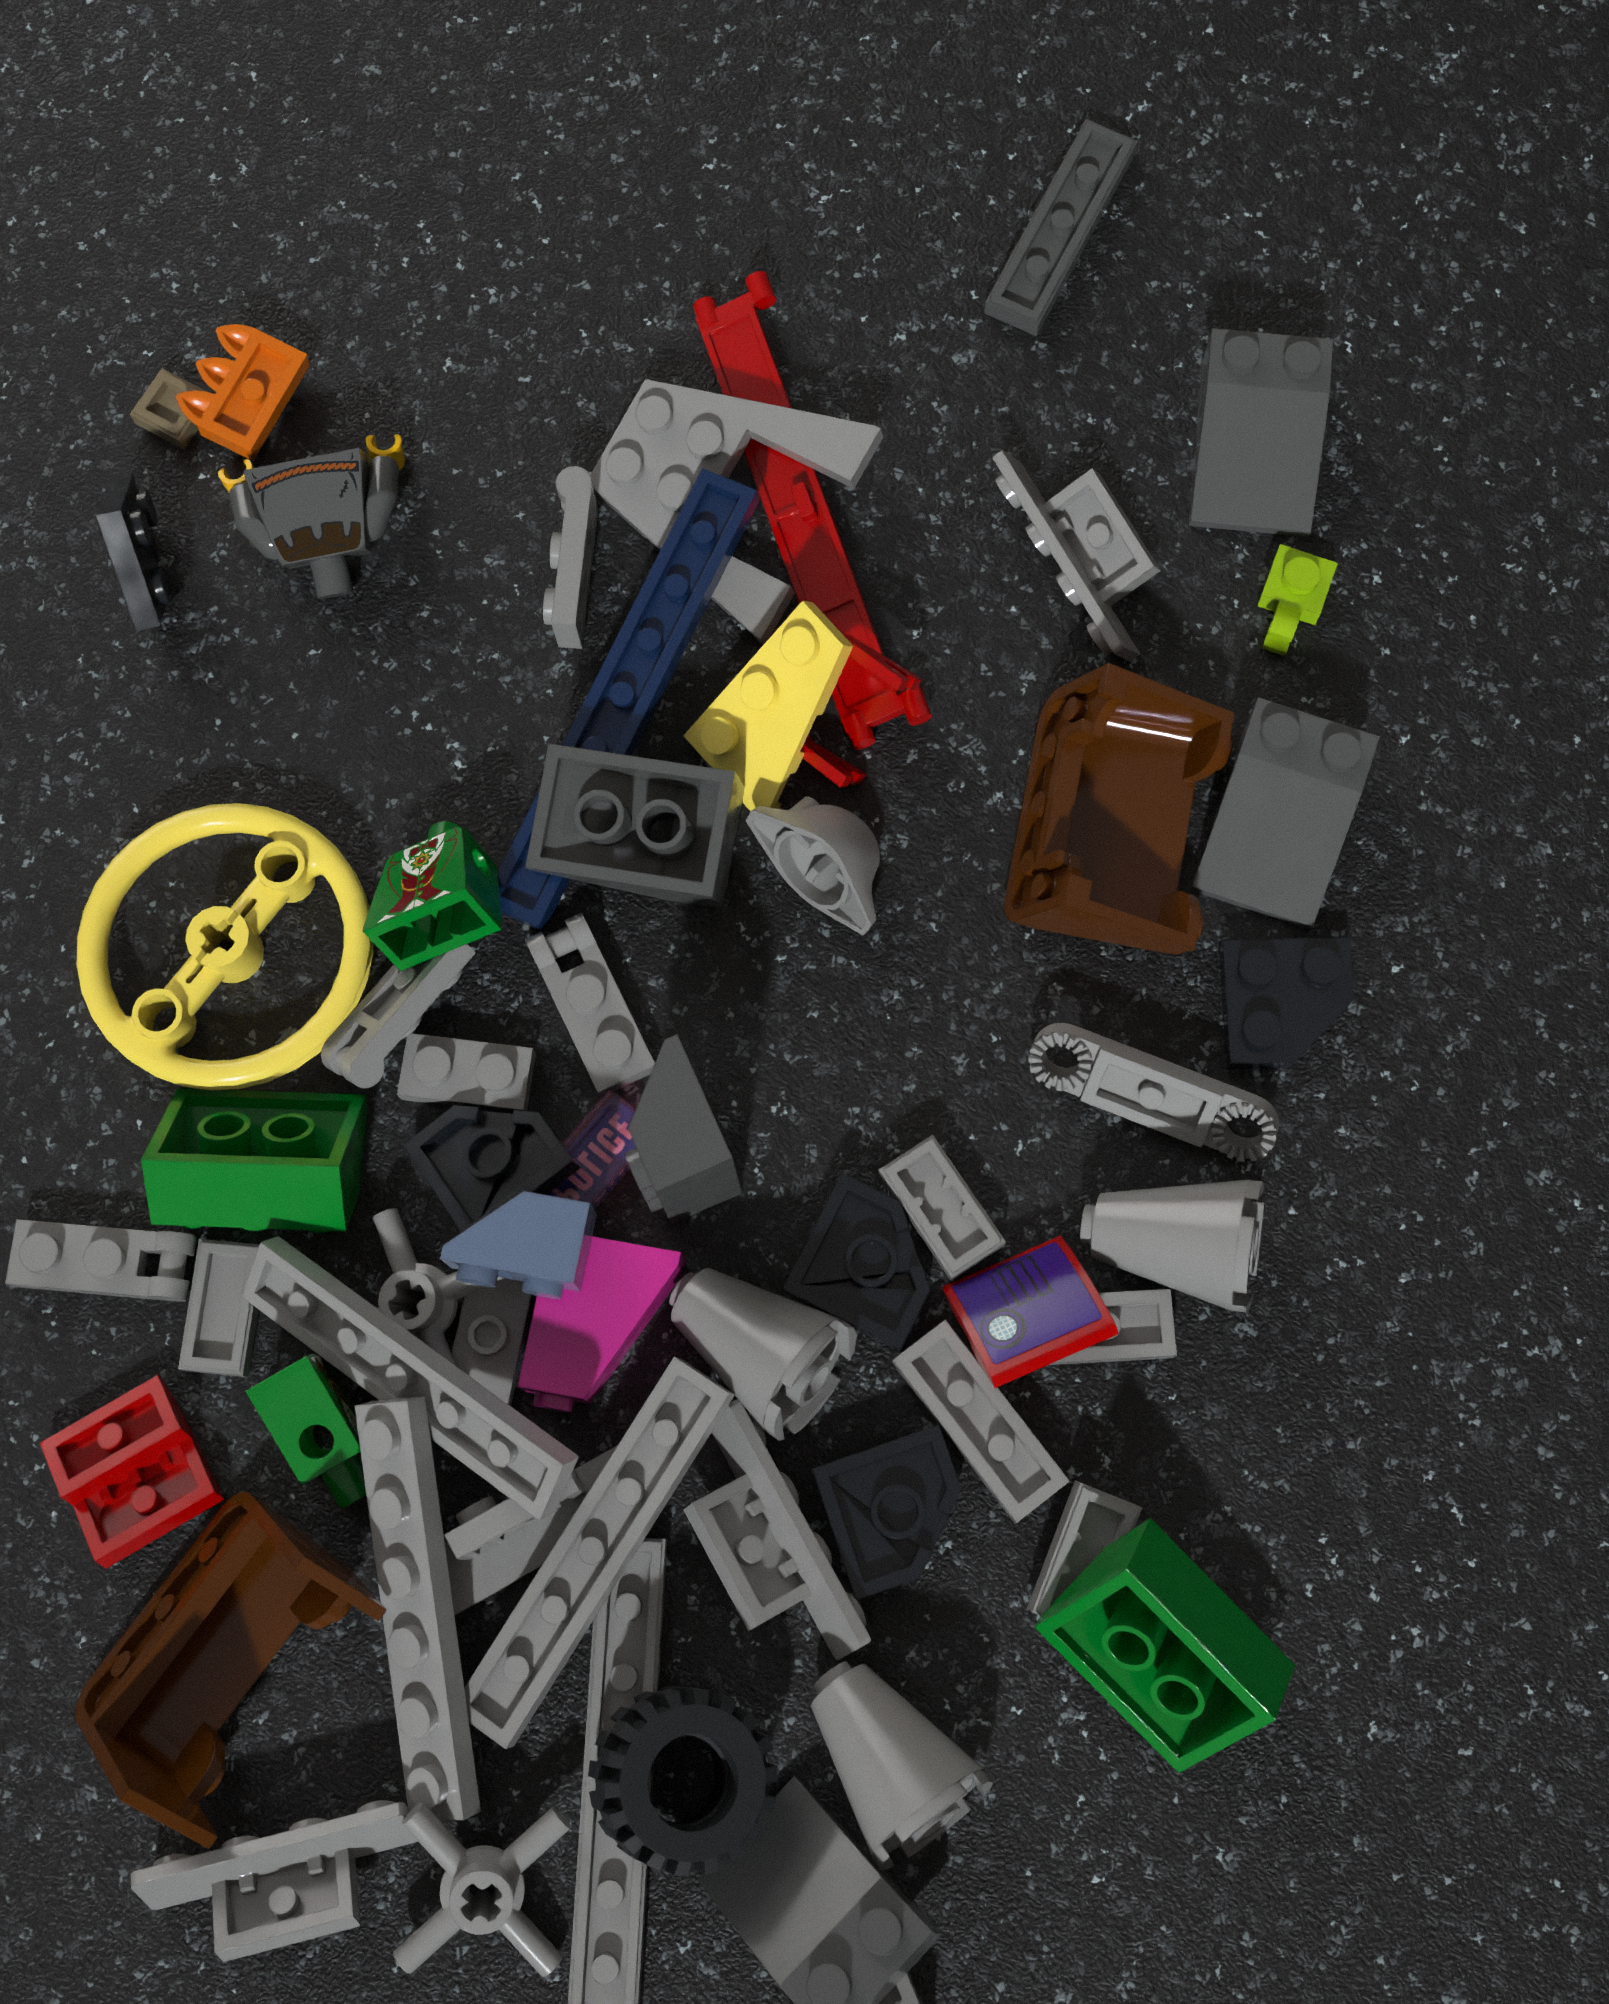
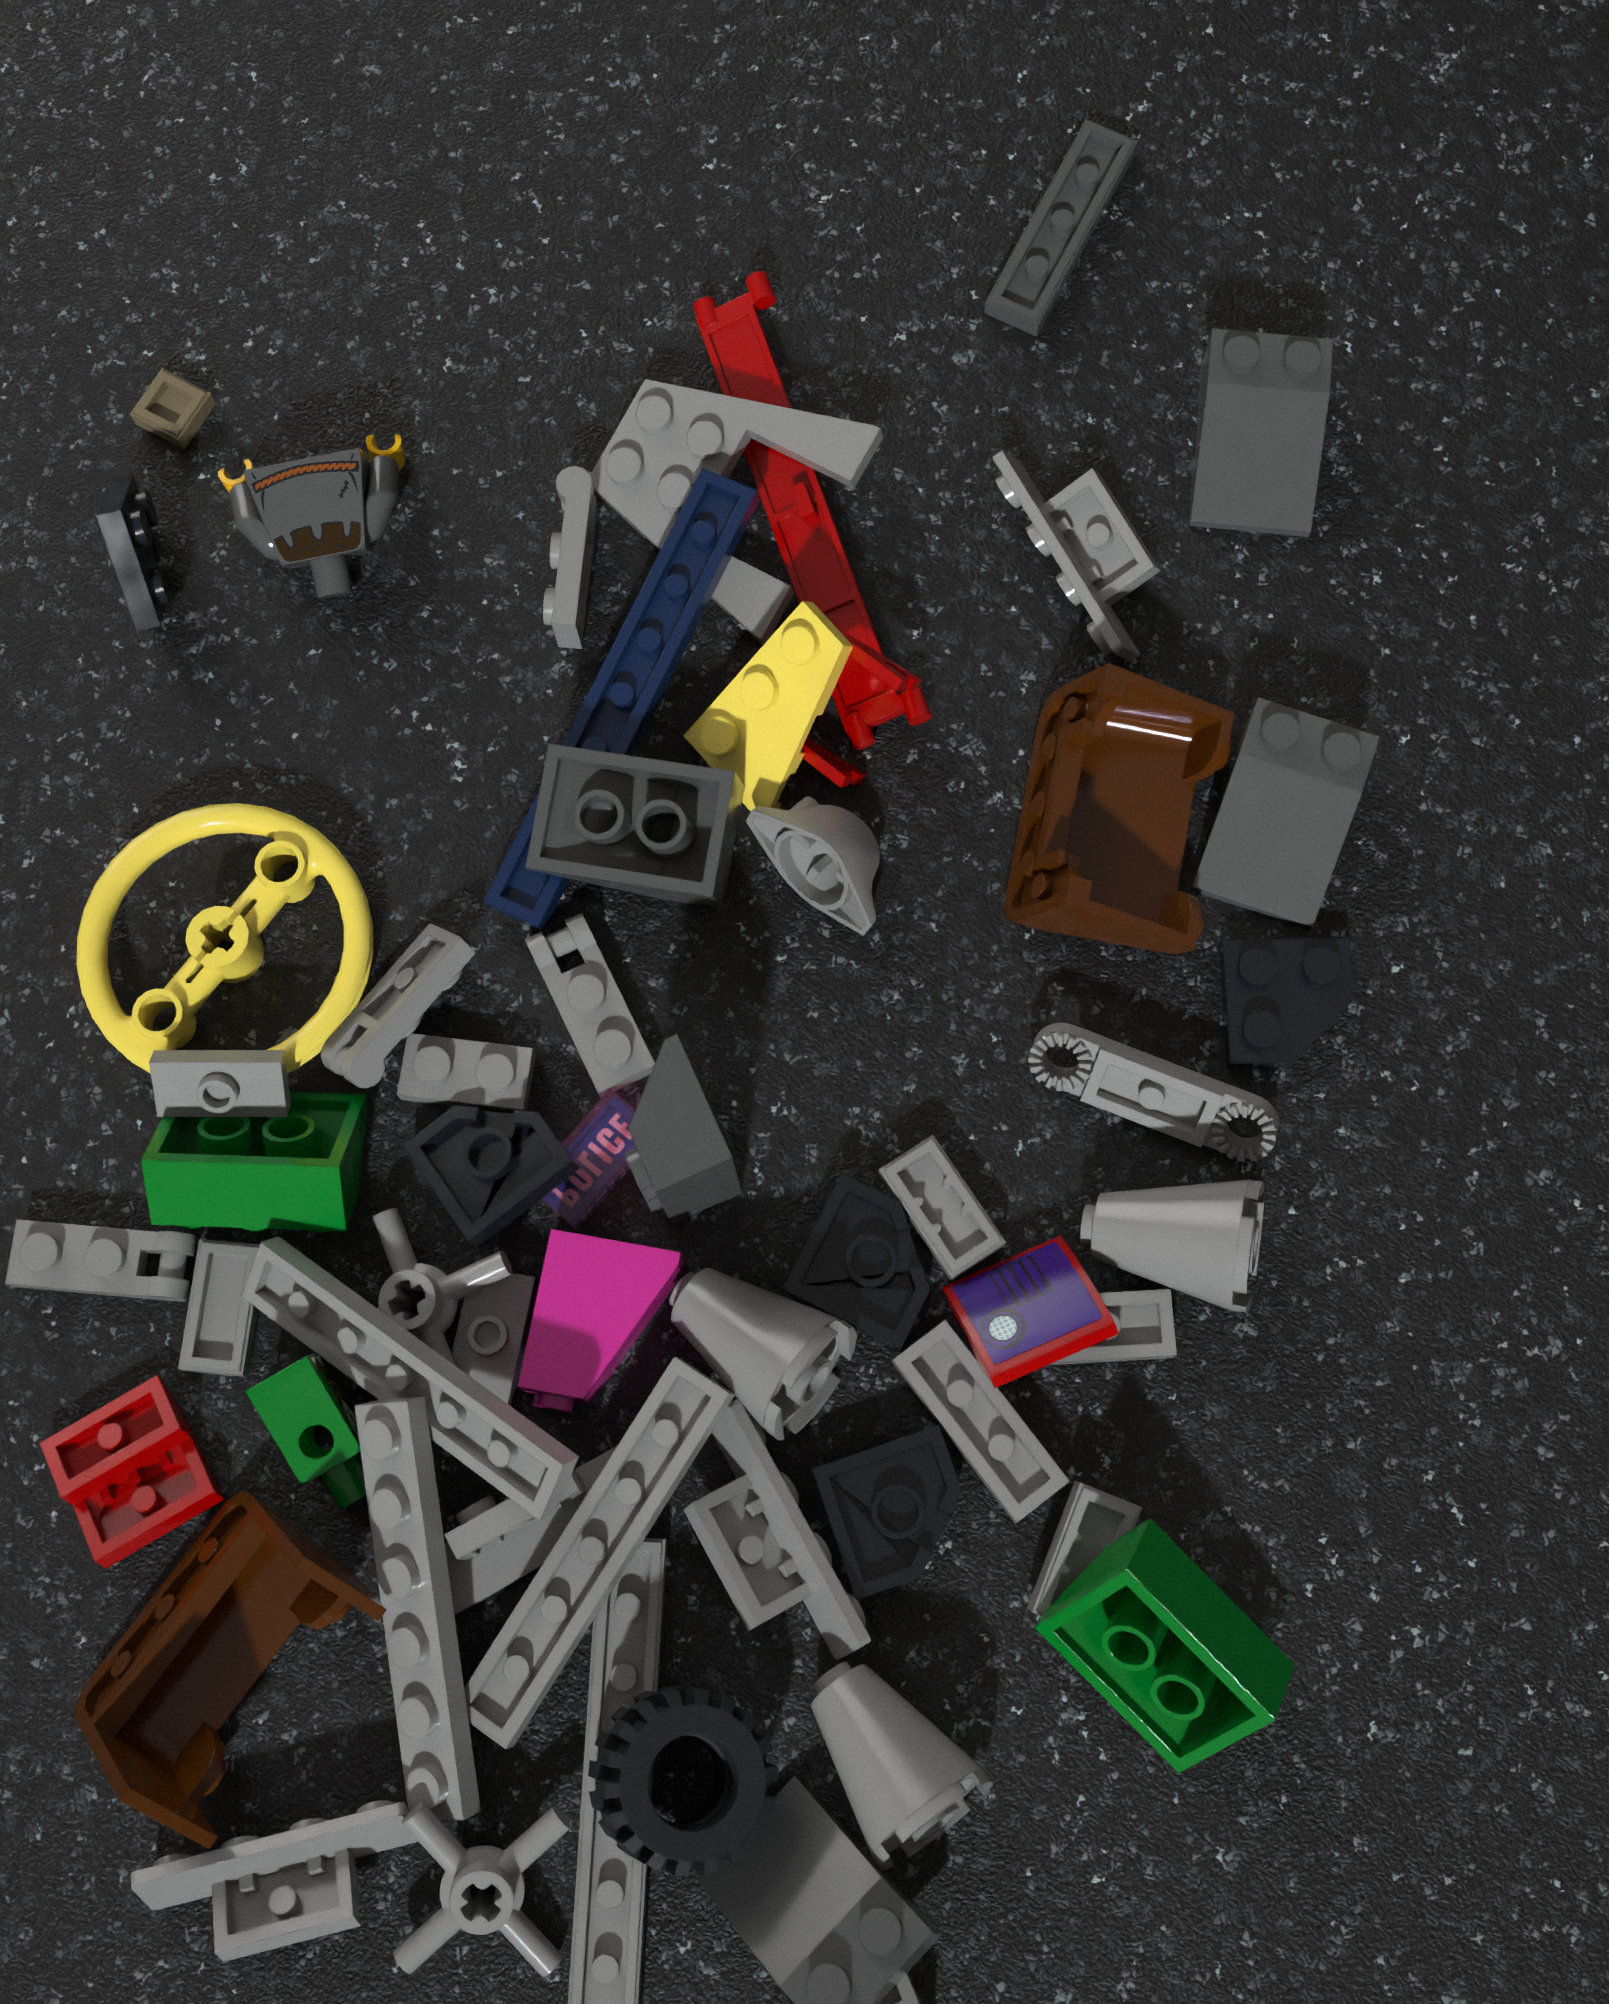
(220, 1083): none -> light grey plate
(247, 390): orange plate -> none
(434, 898): green torso -> none
(529, 1241): sand blue slope -> none
(1294, 593): lime plate -> none

